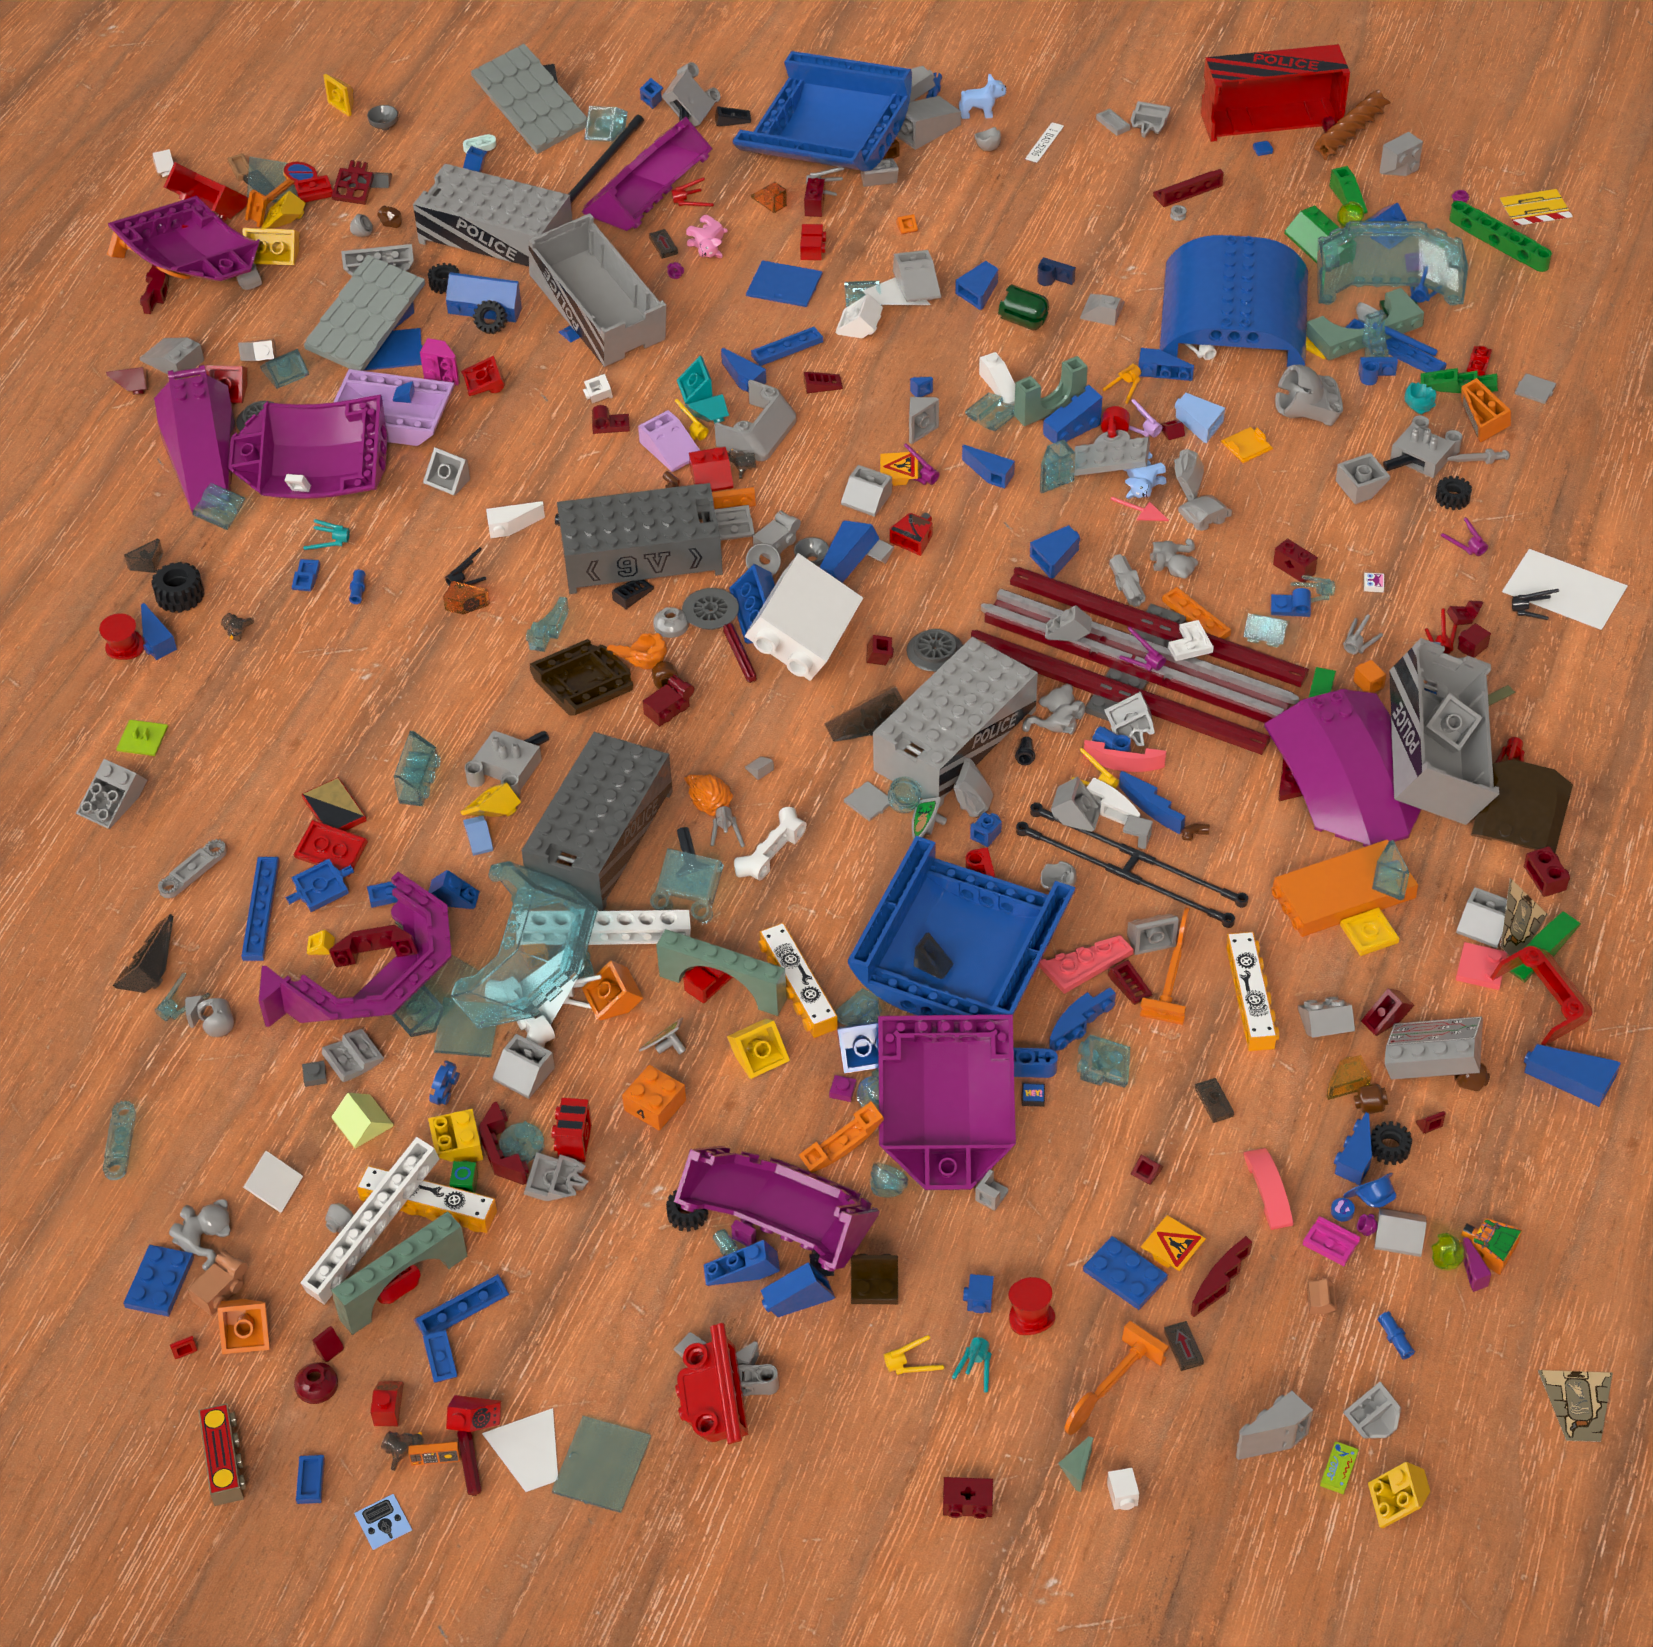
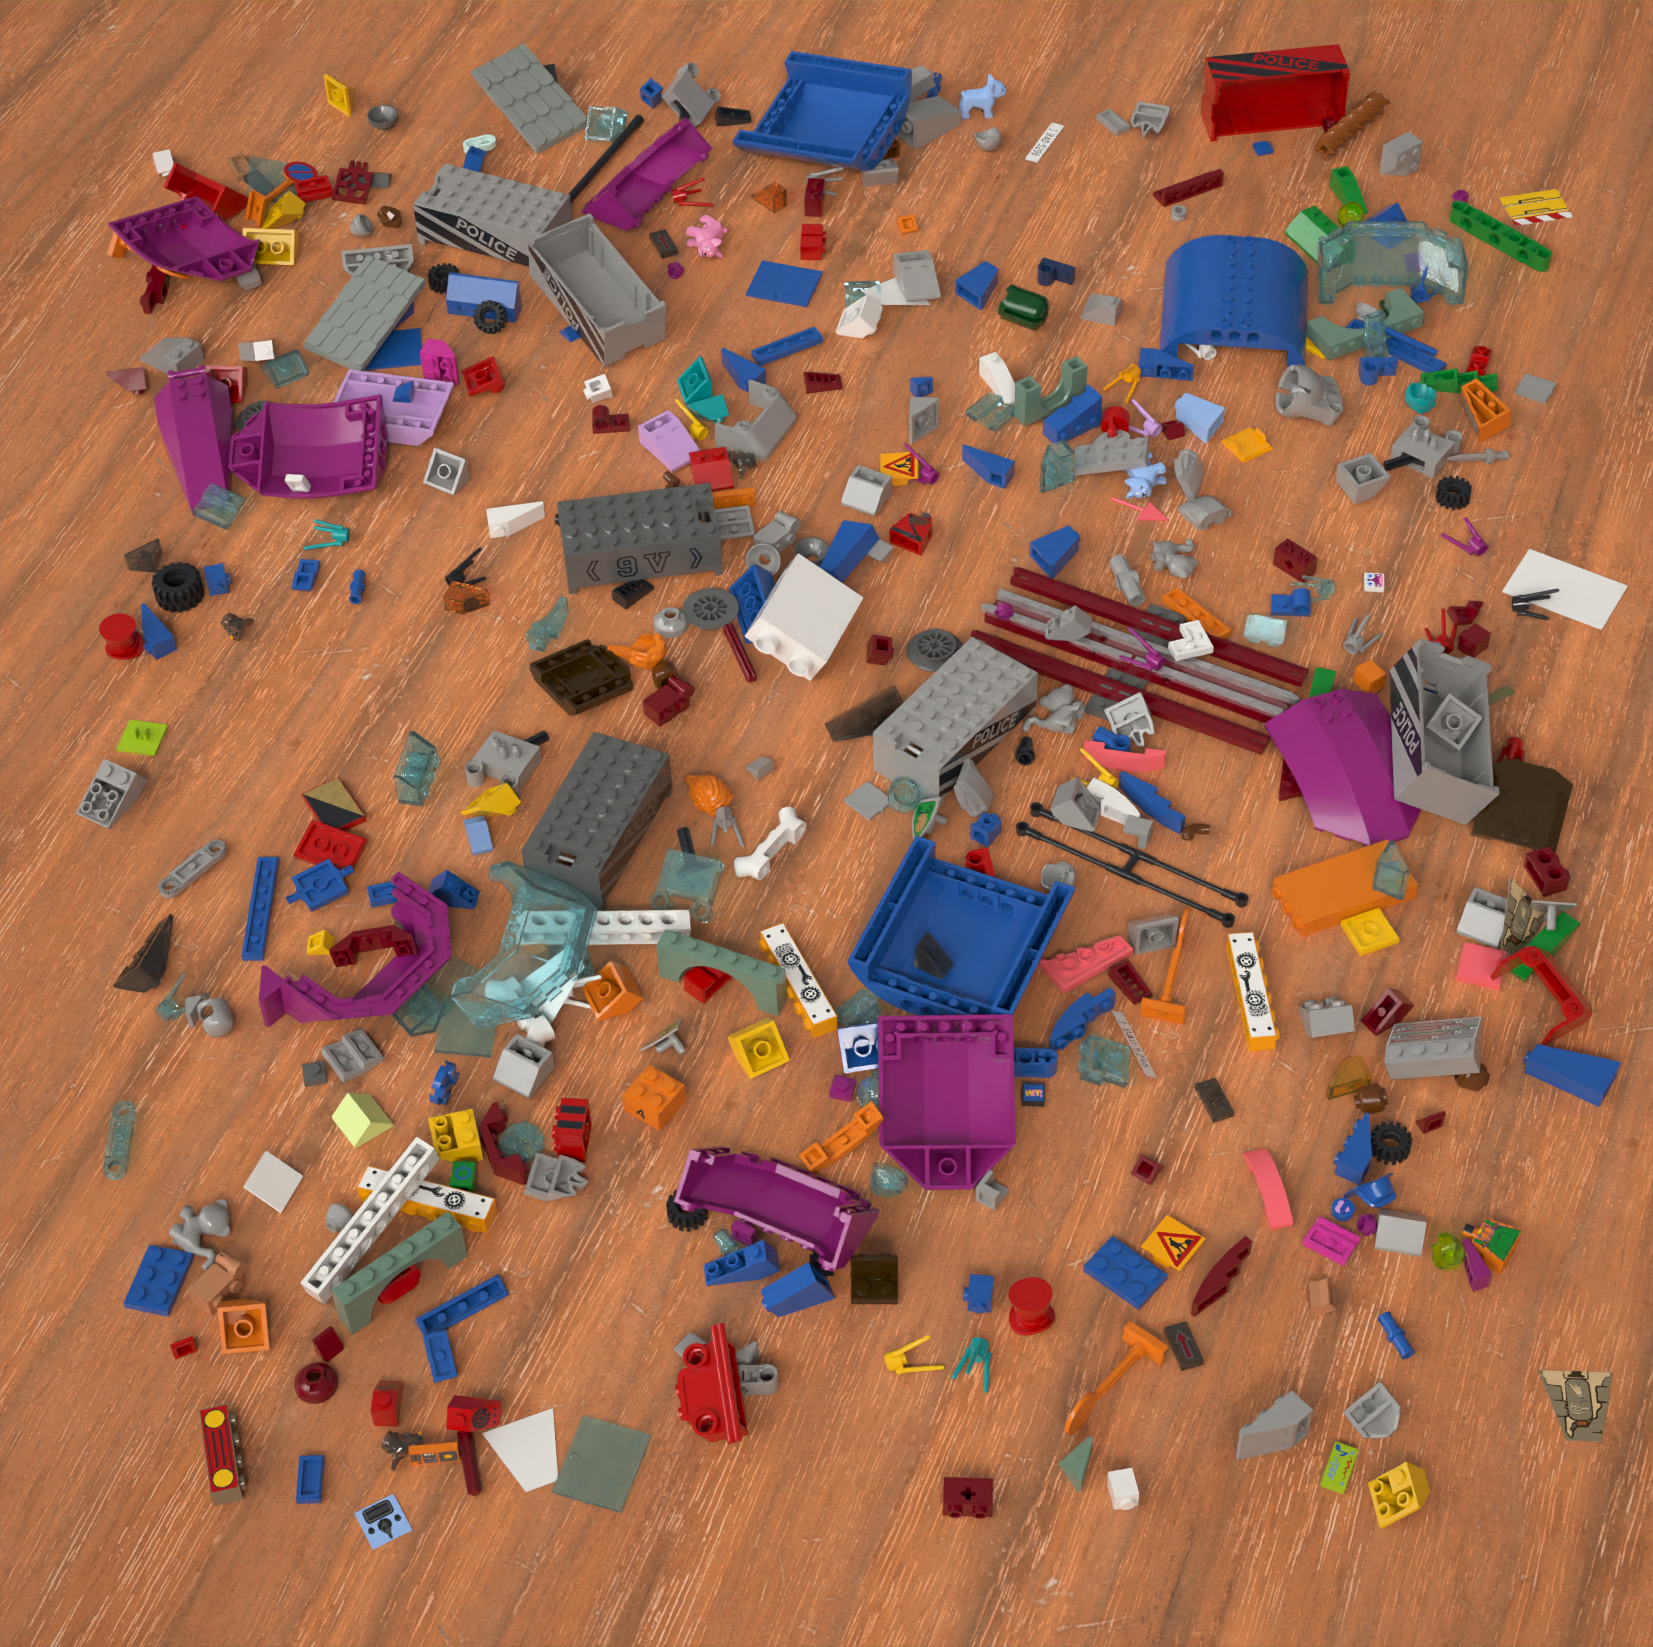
(217, 579): none -> blue brick
(1004, 611): none -> magenta plate
(1135, 1046): none -> white sticker
(1551, 909): none -> light grey shield

